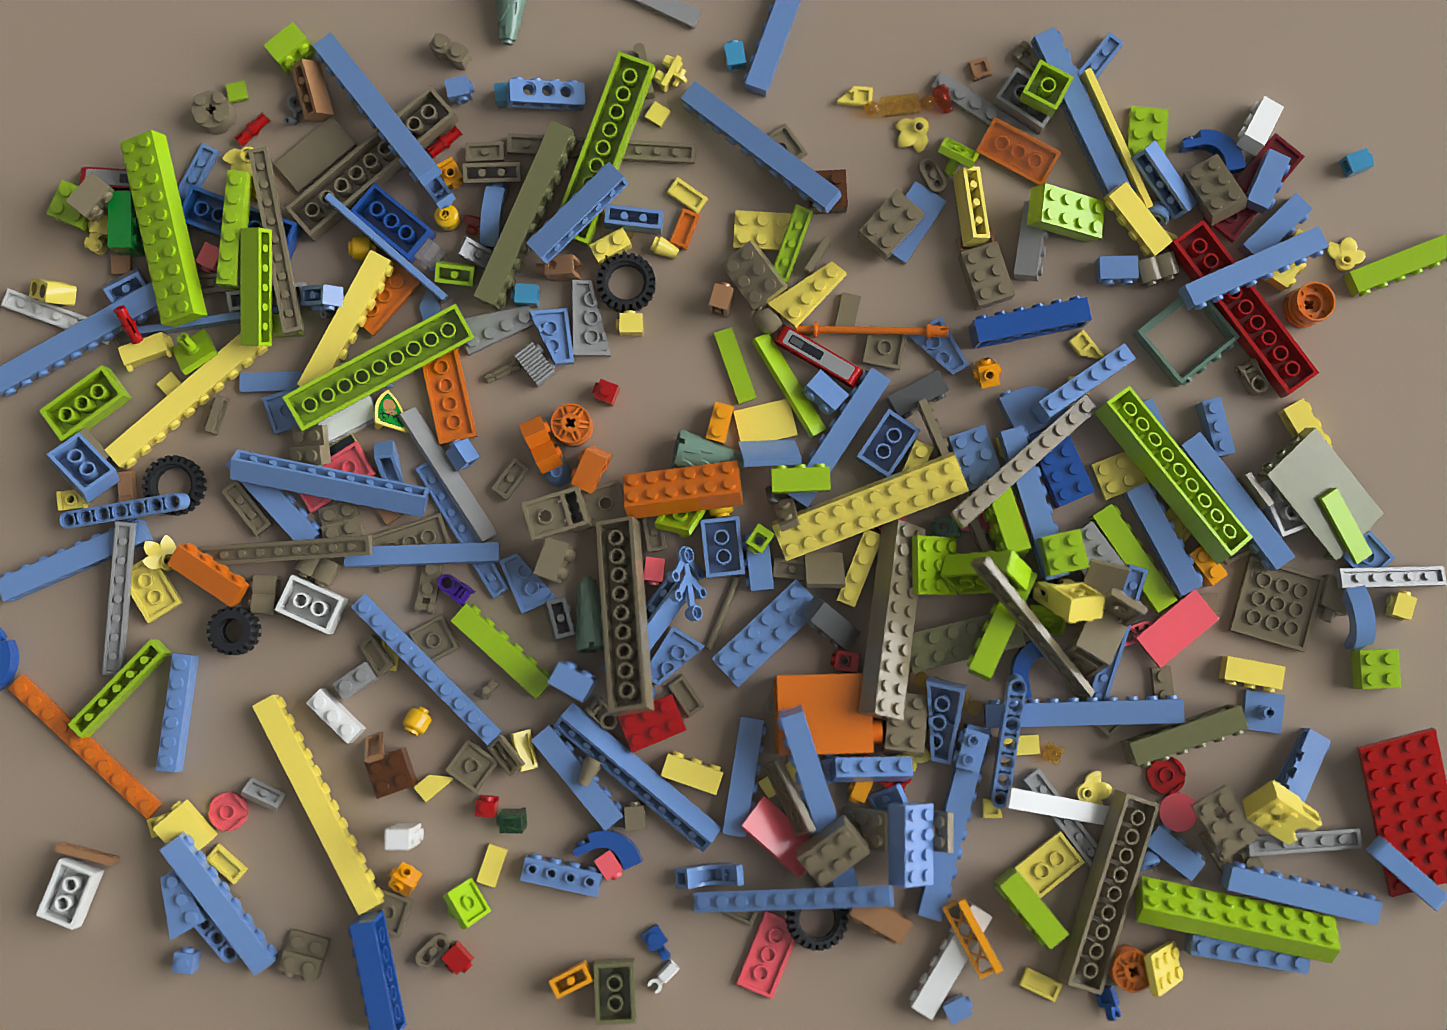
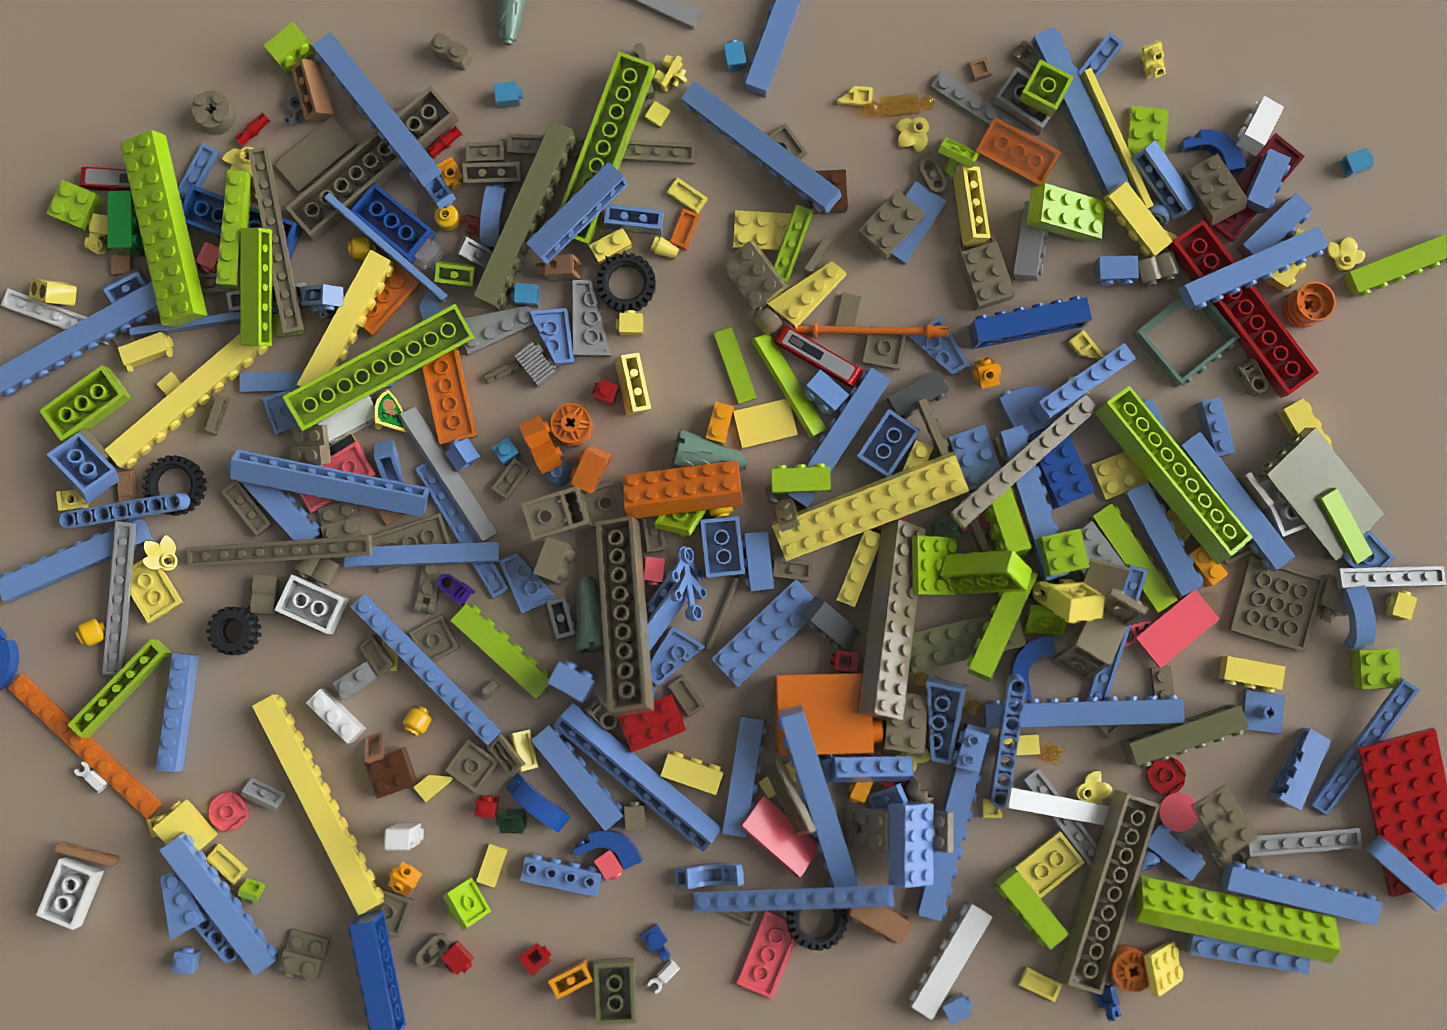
(90, 197): dark tan brick -> none
(91, 632): none -> yellow head
(92, 777): none -> white bar
(128, 324): red pin -> none
(194, 350): lime tile -> none
(208, 574): orange brick -> none
(237, 92): lime tile -> none
(251, 890): none -> lime tile
(459, 89): medium blue brick -> none
(506, 451): none -> dark azure brick
(529, 956): none -> red brick
(537, 100): medium blue brick -> none
(537, 804): none -> blue arch
(589, 769): dark tan cone -> none
(632, 384): none -> light yellow brick
(721, 299): medium nougat brick -> none
(762, 532): lime brick -> none
(769, 453): medium blue tile -> none
(824, 570): dark tan tile -> none
(832, 851): dark tan brick -> none
(914, 792): none -> dark tan hair
(942, 97): clear red cone -> none
(978, 933): light orange fence -> none
(1032, 627): dark tan plate -> none
(1152, 59): none -> light yellow hips
(1279, 812): light yellow brick -> none
(1373, 732): none -> medium blue tile

